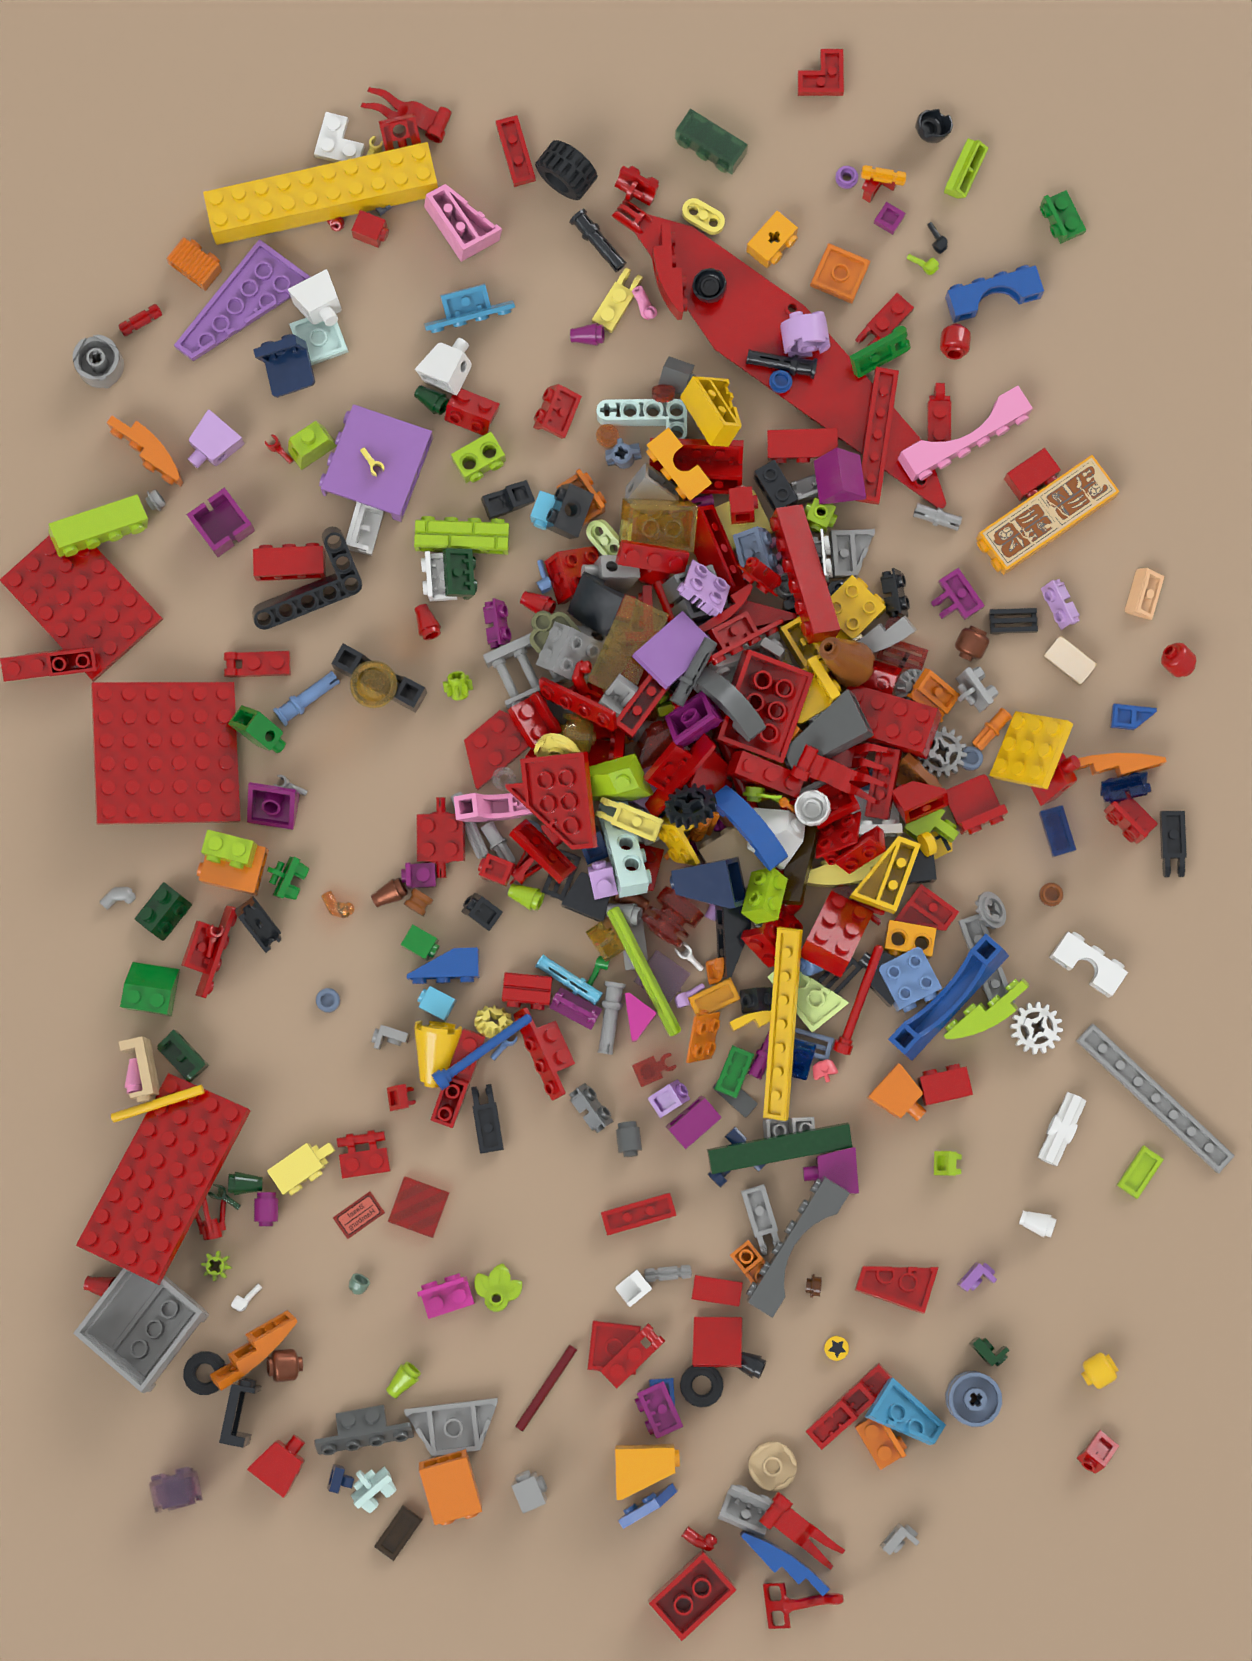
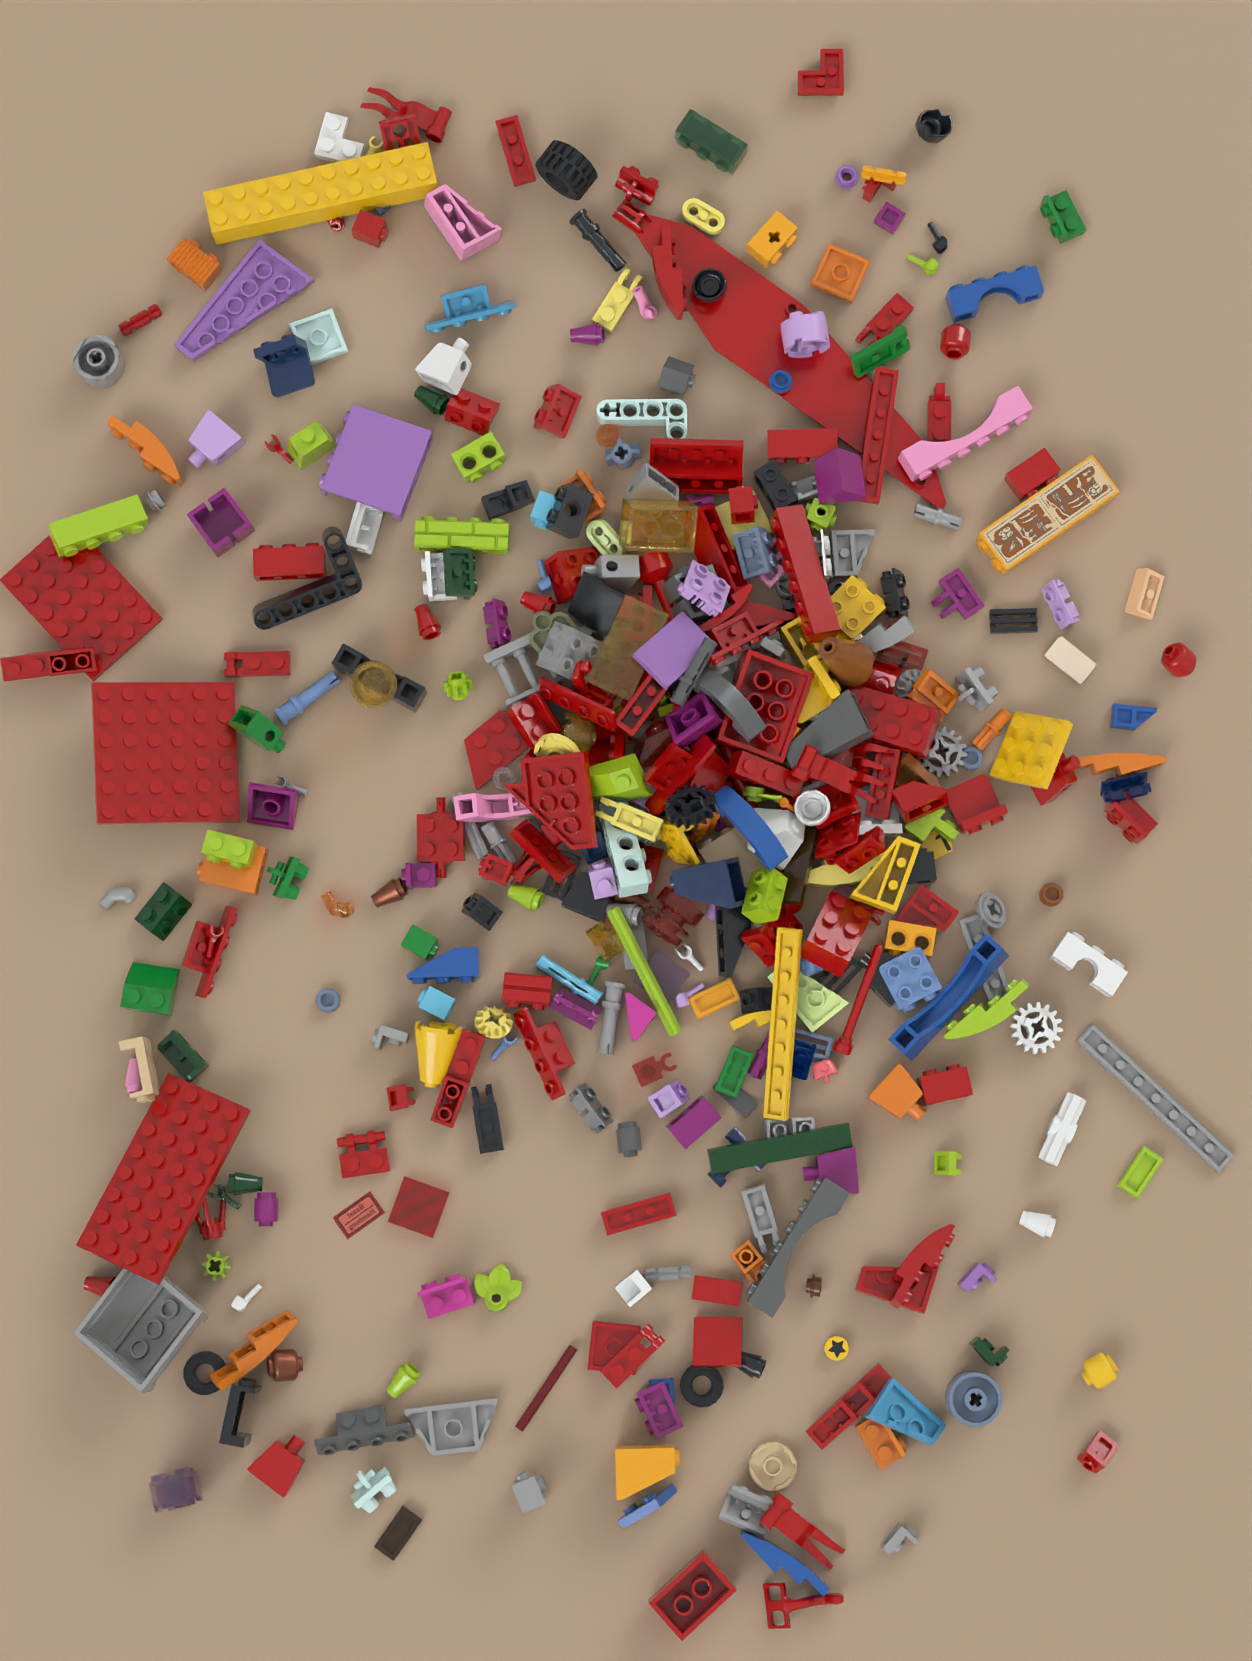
(157, 1103): yellow bar -> none
(258, 923): black hinge -> none
(300, 1166): light yellow hinge -> none
(317, 299): white torso -> none
(338, 1479): dark blue tile -> none
(358, 1284): sand green hinge -> none
(371, 461): light yellow hand -> none
(418, 902): dark orange wheel -> none
(444, 1077): blue piece -> none
(450, 1487): orange brick -> none
(618, 694): light grey bracket -> none
(652, 557): red plate -> none
(663, 393): clear red tile -> none
(689, 482): light orange arch -> none
(698, 1541): red arm -> none
(703, 1036): orange hinge -> none
(712, 409): yellow wedge -> none
(715, 970): orange tile -> none
(753, 572): red hinge -> none
(792, 364): black pin -> none
(923, 1256): none -> red slope
(928, 844): yellow tile -> none
(966, 169): lime piece -> none
(972, 643): copper head -> none
(1057, 831): clear blue plate -> none
(1173, 841): black hinge -> none

